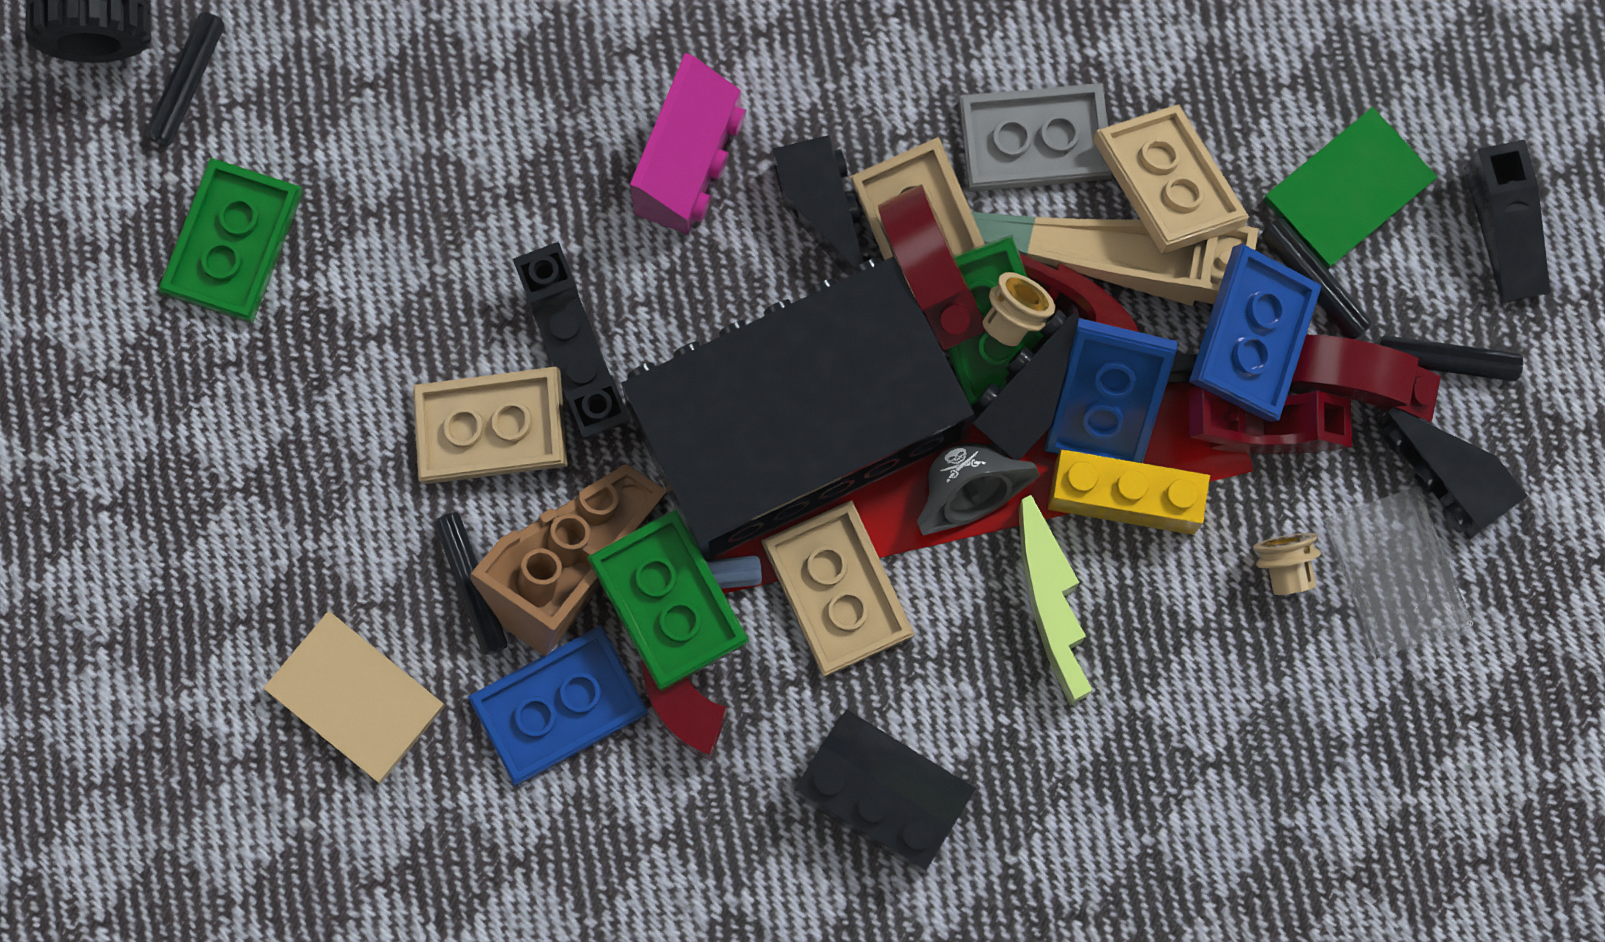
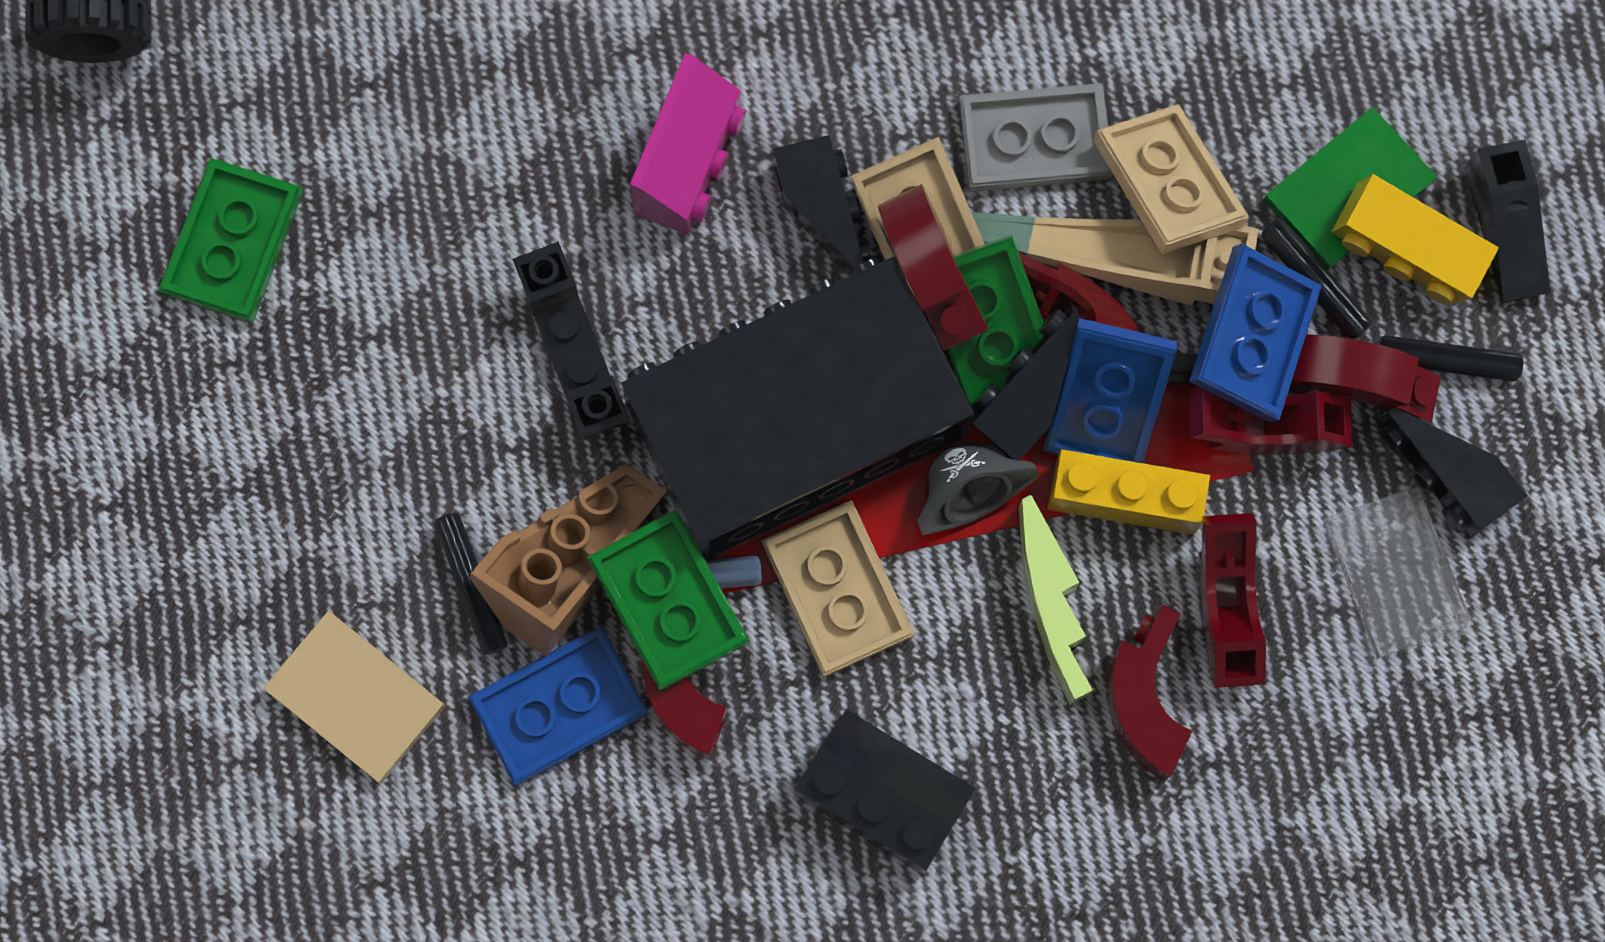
(185, 79): black axle -> none
(489, 425): tan tile -> none
(1017, 308): tan piece -> none
(1133, 704): none -> dark red arch
(1229, 601): none -> dark red arch
(1289, 562): tan piece -> none
(1414, 241): none -> yellow brick

